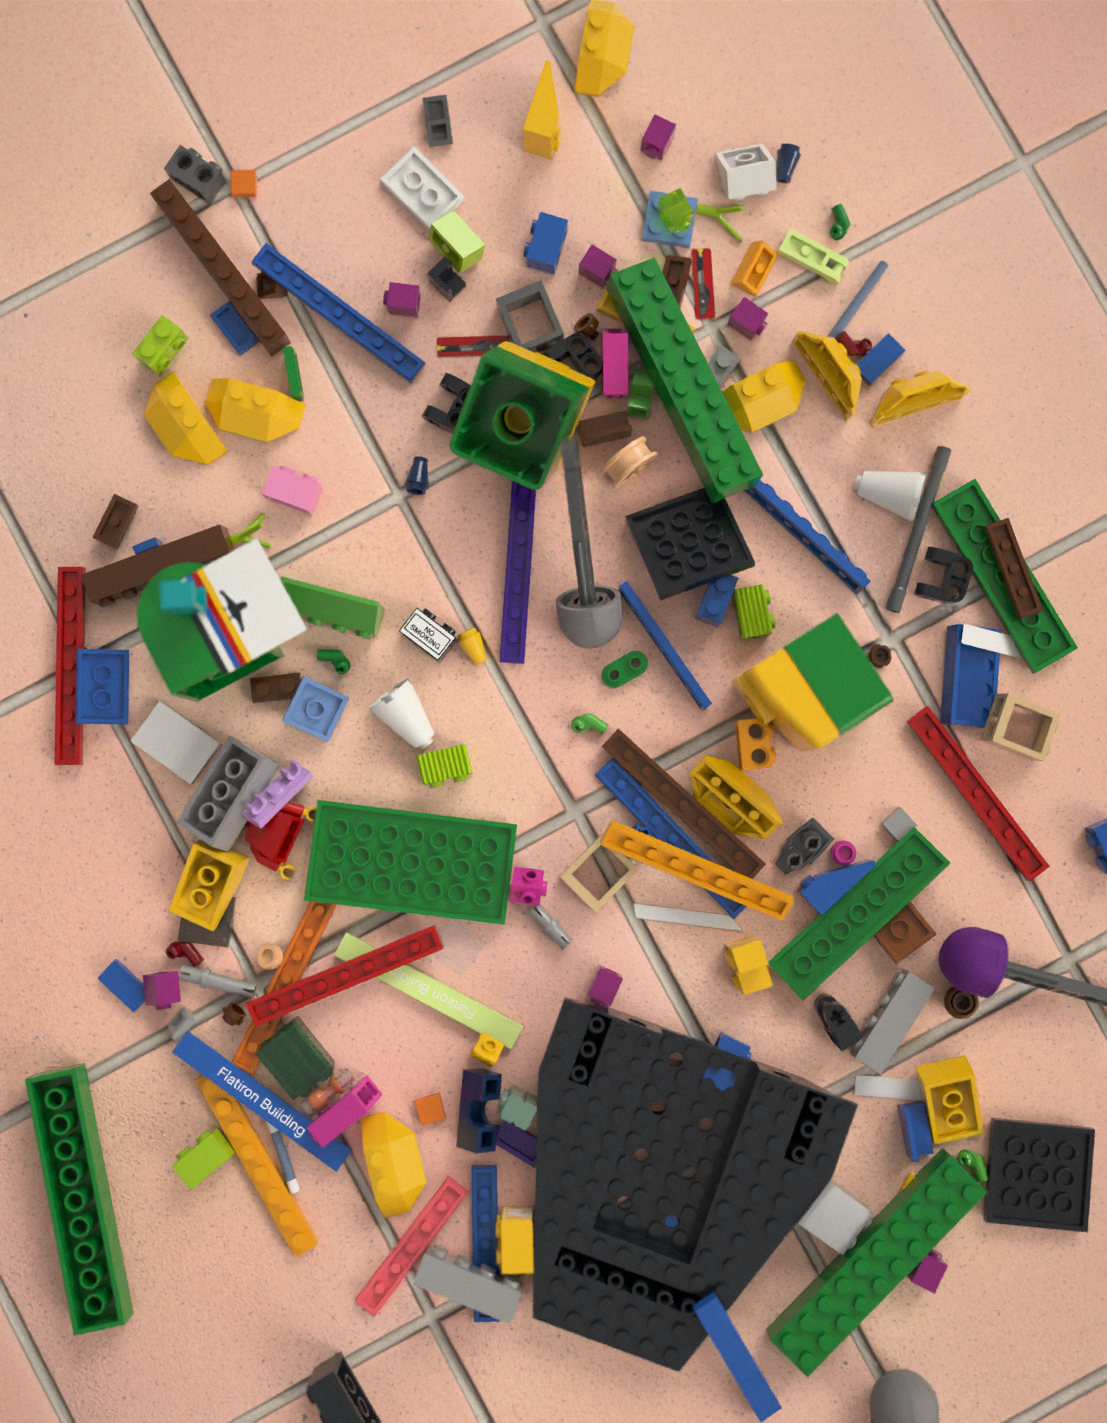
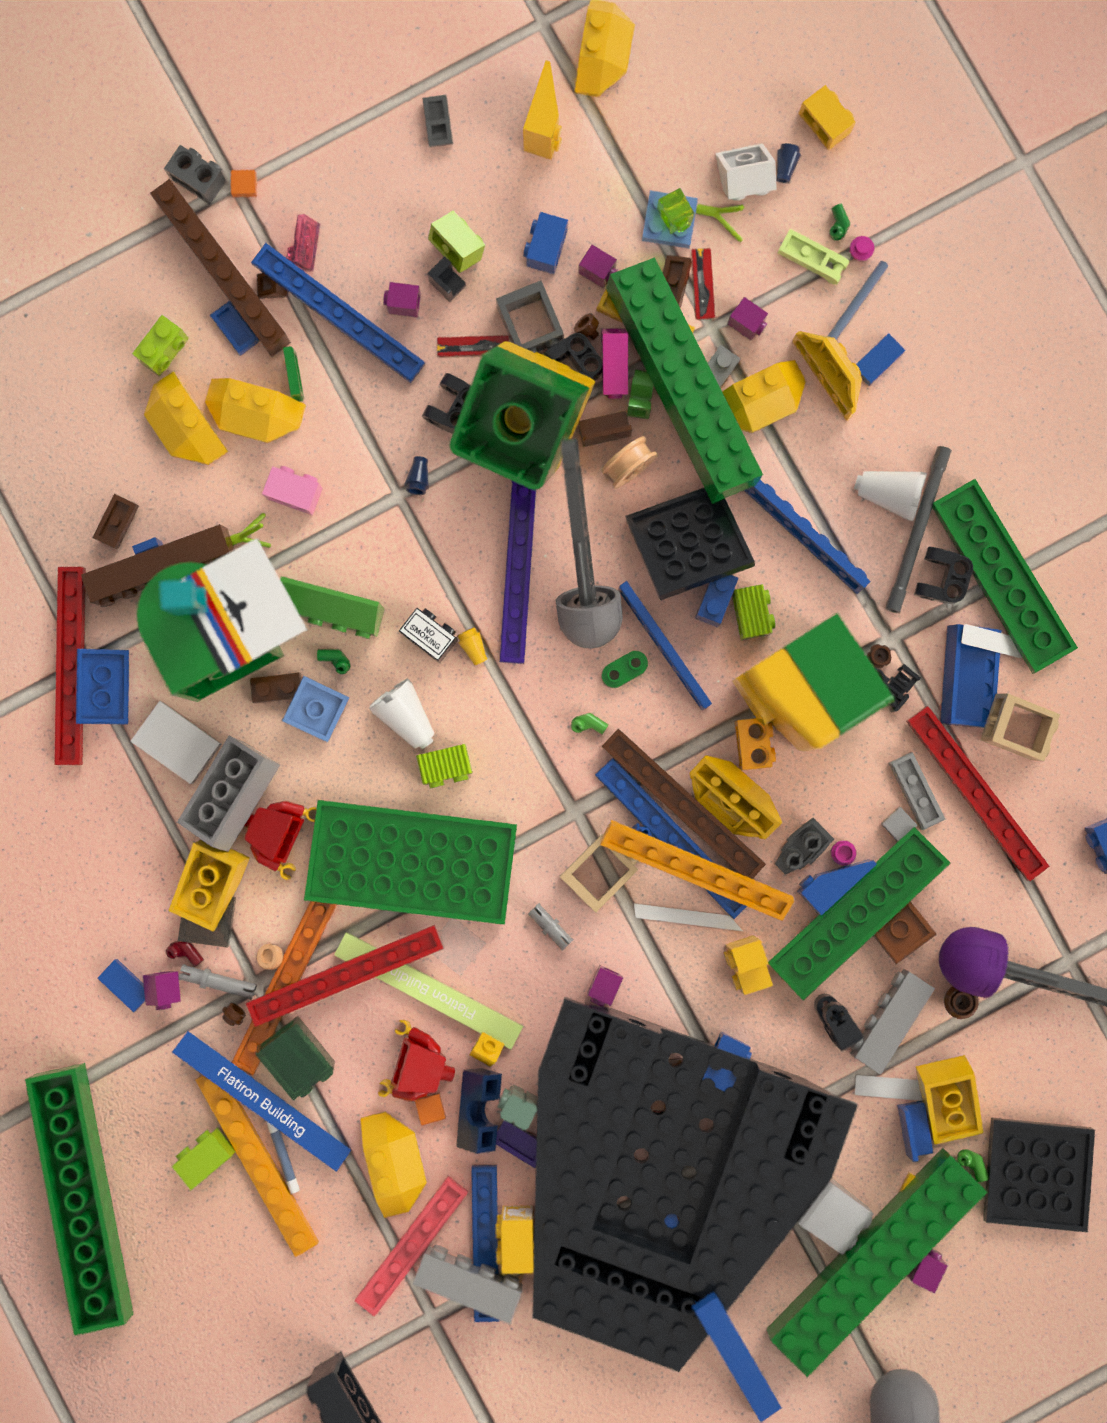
(181, 1023): light grey tile -> none
(277, 794): lavender plate -> none
(305, 243): none -> clear pink hinge
(318, 1098): clear piece -> none
(344, 1111): dark pink slope -> none
(418, 1067): none -> red torso
(421, 188): white tile -> none
(528, 886): dark pink brick -> none
(658, 137): magenta brick -> none
(754, 268): light orange slope -> none
(827, 117): none -> yellow brick
(854, 347): dark red arm -> none
(862, 248): none -> dark pink plate
(899, 685): none -> black piece
(916, 791): none -> light grey tile
(917, 394): yellow wedge -> none
(1012, 568): reddish brown tile -> none

